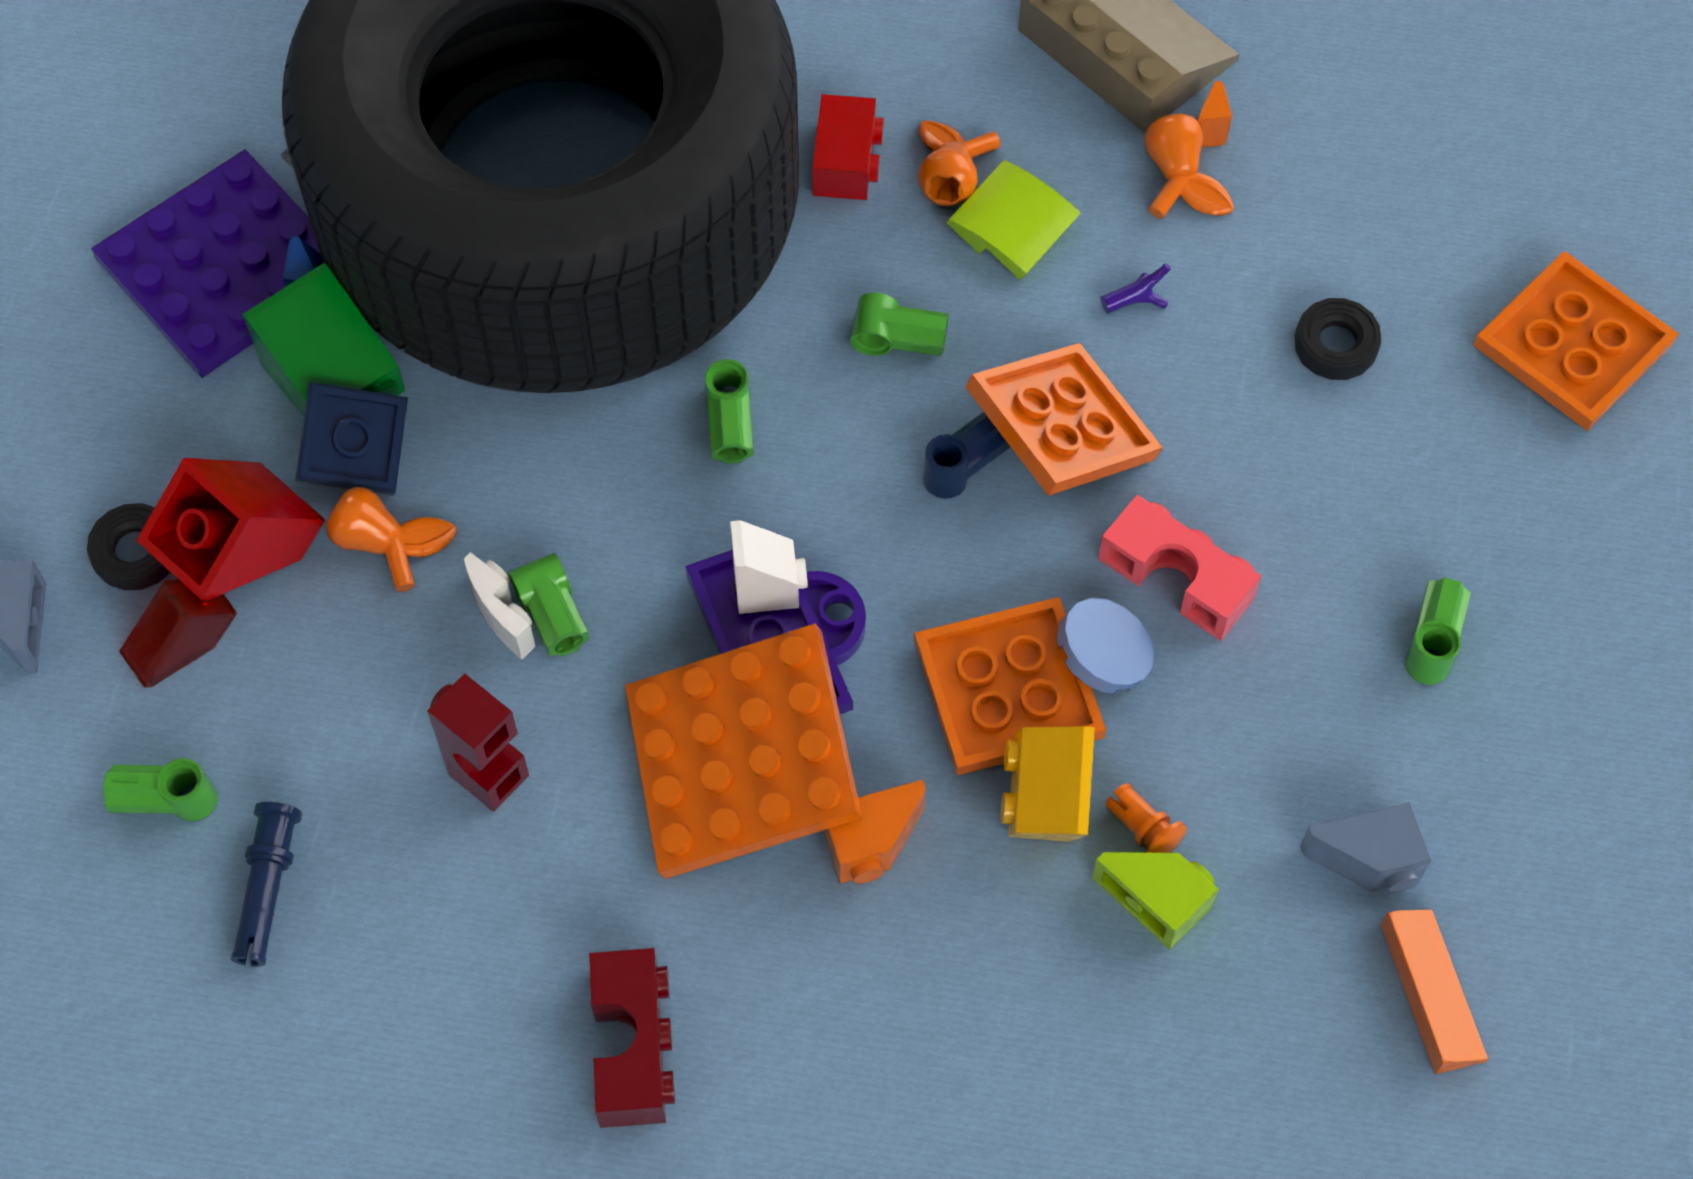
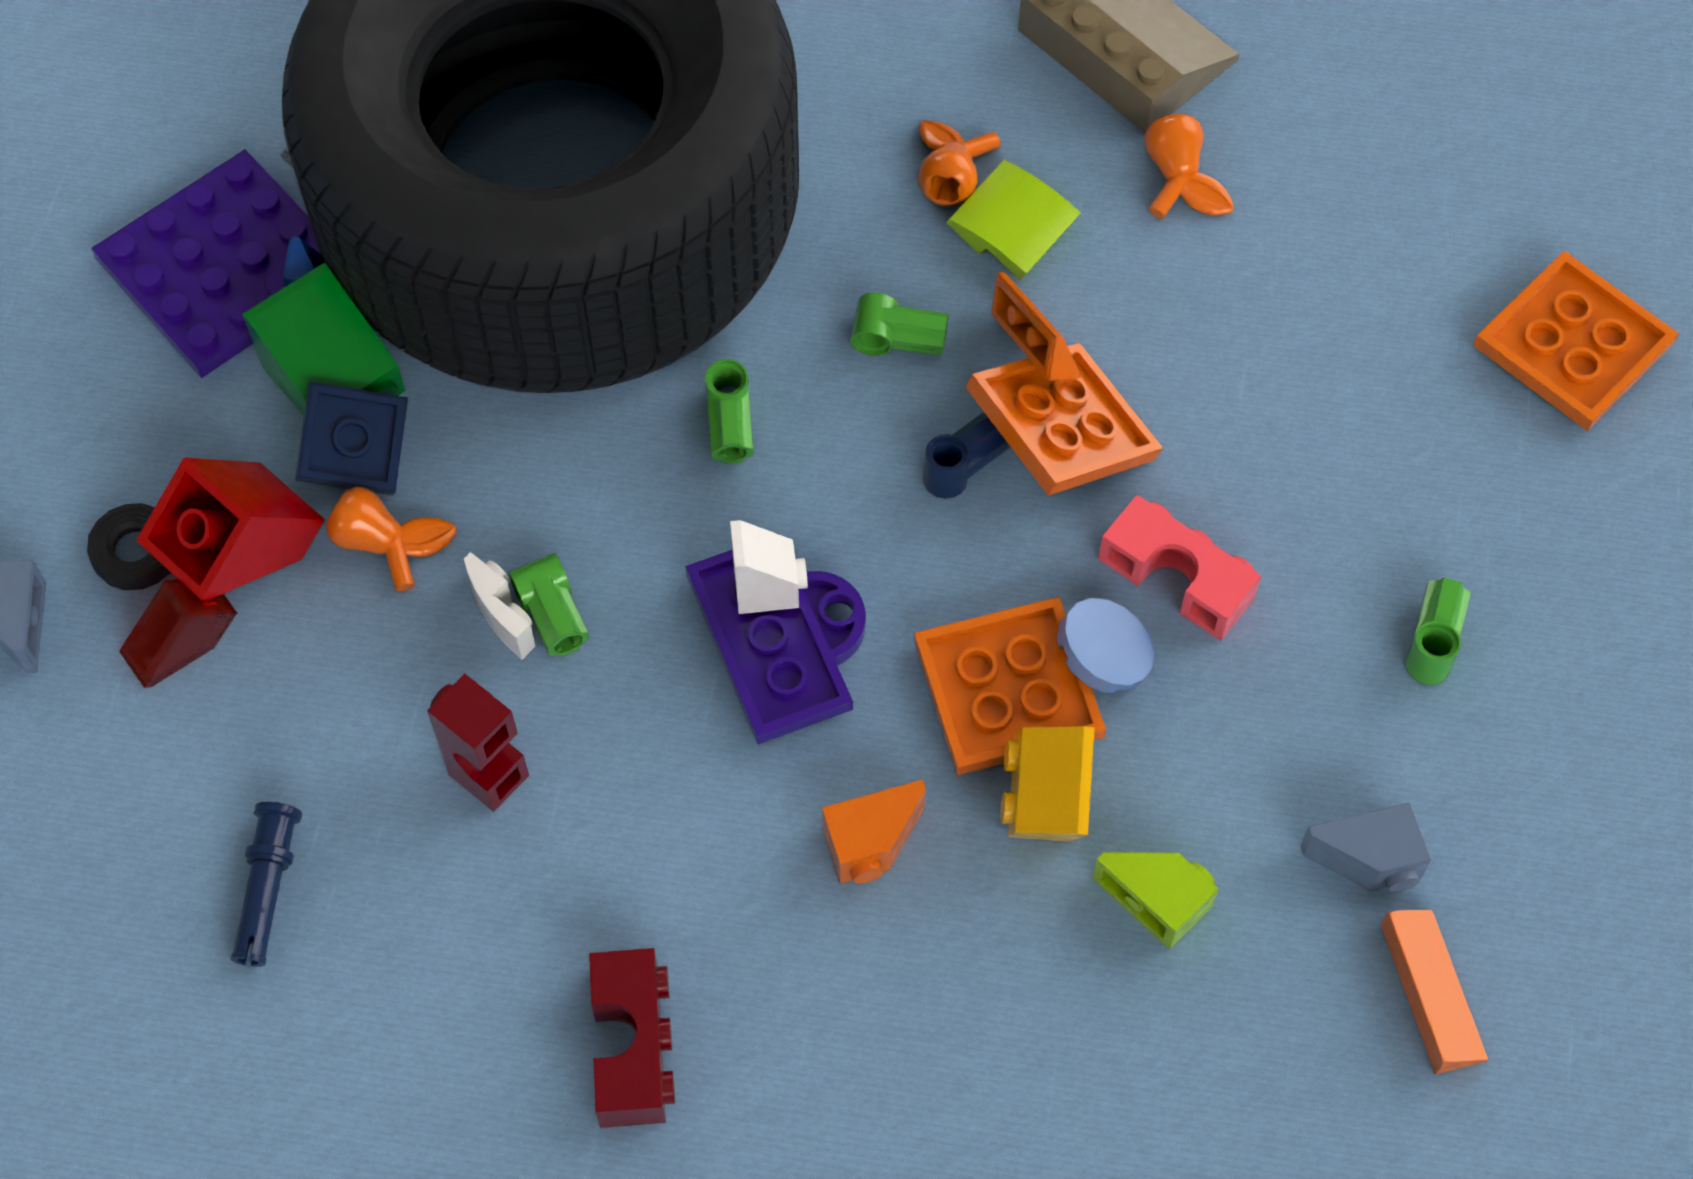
(158, 790): bright green piece -> none
(741, 752): orange plate -> none
(845, 147): red brick -> none
(1032, 331): none -> orange slope
(1137, 292): dark purple bar -> none
(1150, 827): orange pin -> none
(1215, 116): orange slope -> none
(1344, 314): black tyre -> none

